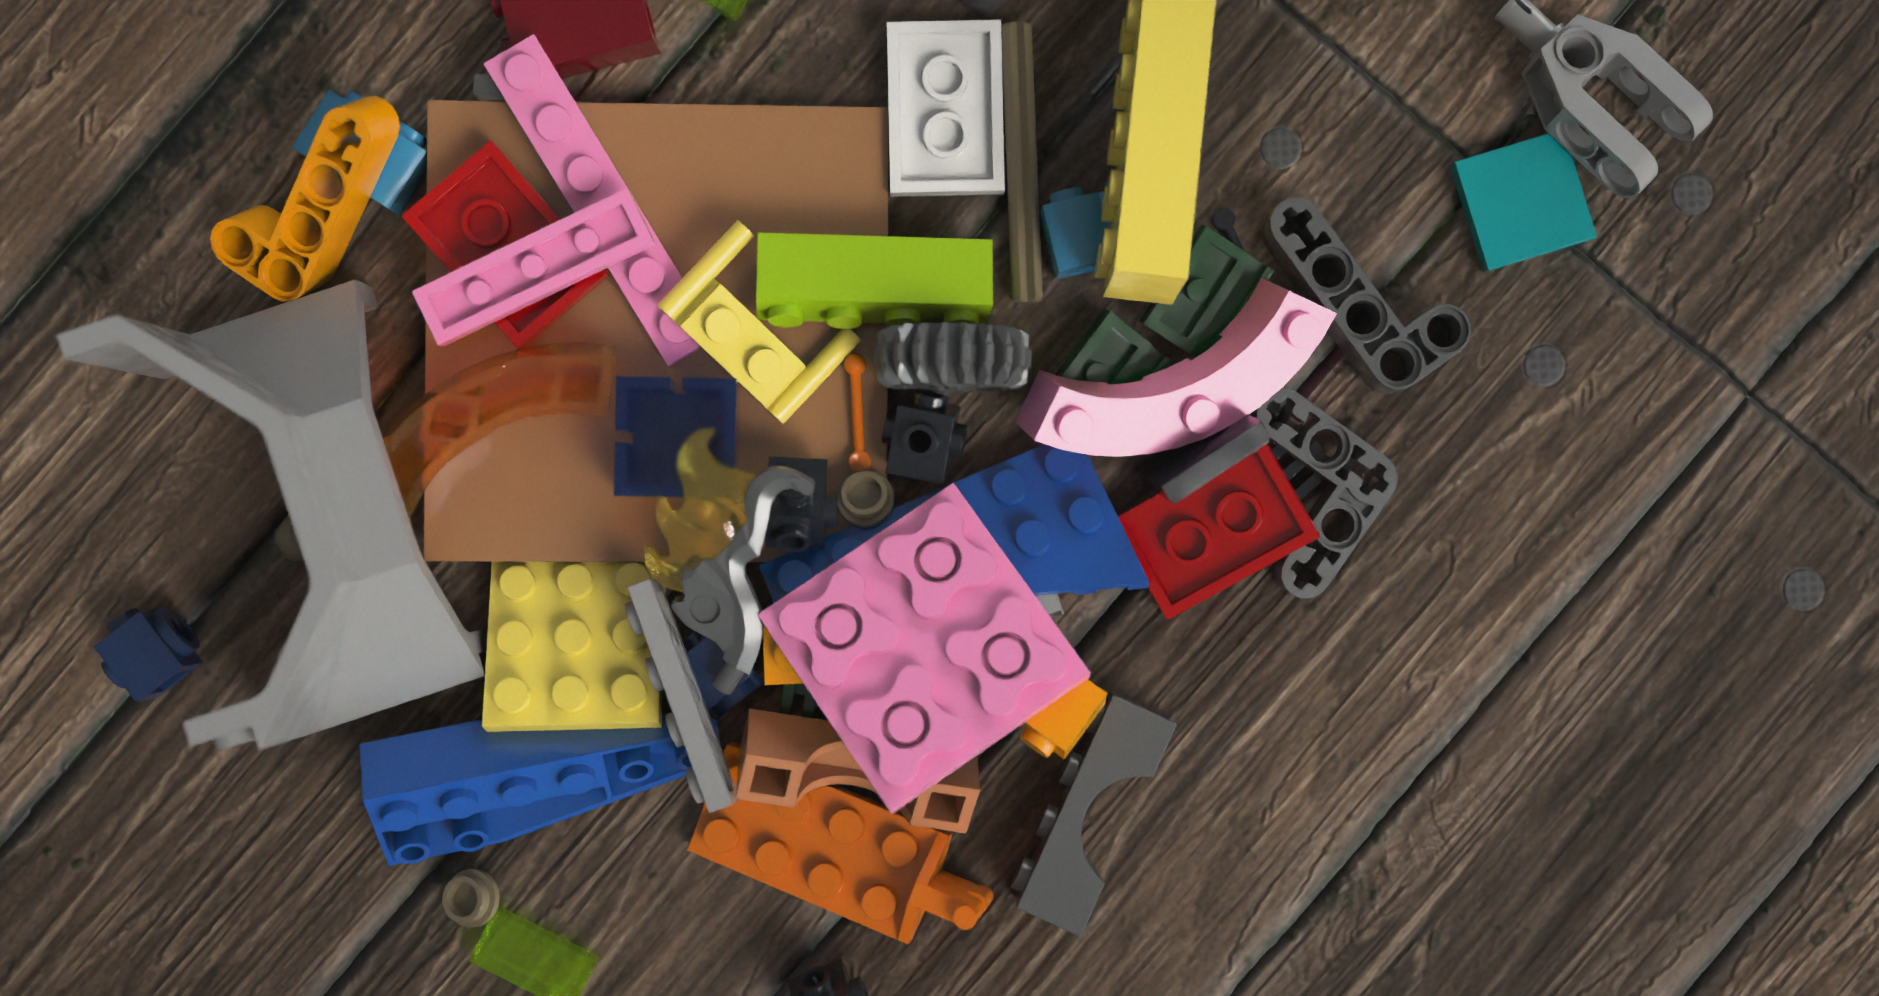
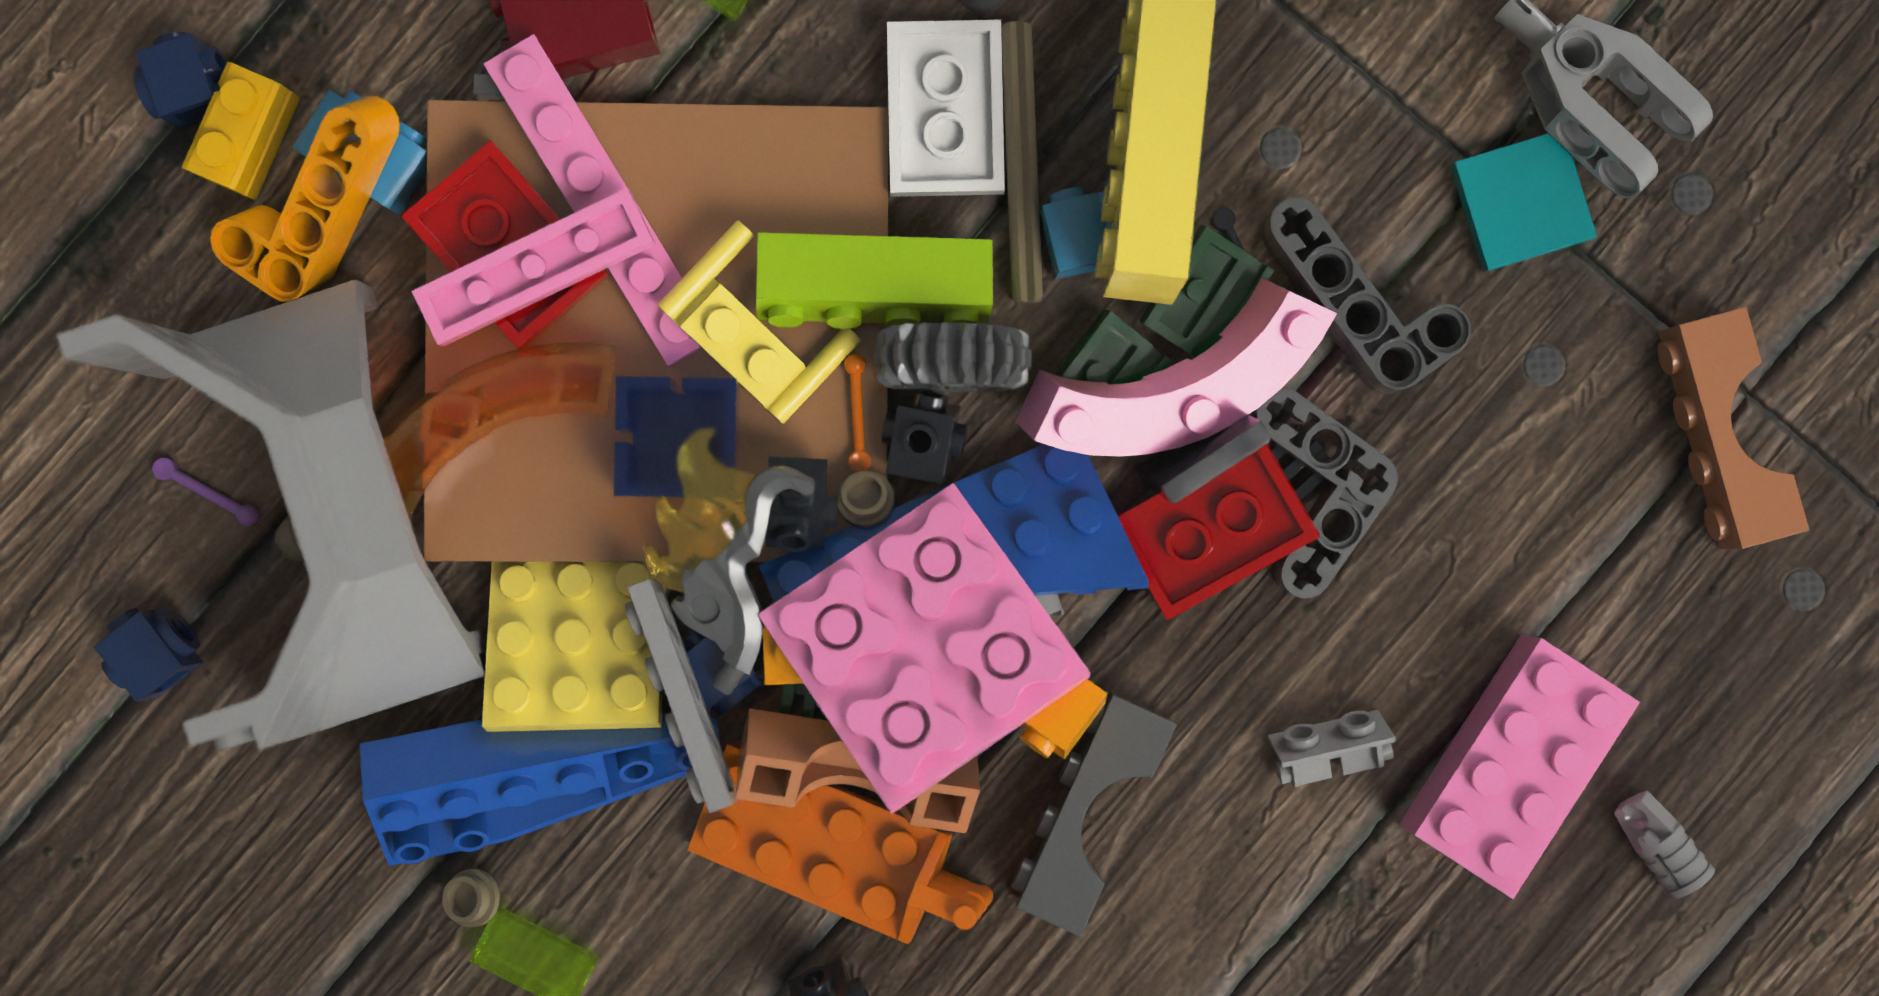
(168, 469): none -> medium lavender hinge
(178, 78): none -> dark blue brick
(241, 131): none -> yellow brick
(1357, 738): none -> light grey hinge
(1519, 763): none -> bright pink brick
(1664, 845): none -> light grey hinge
(1706, 367): none -> nougat arch

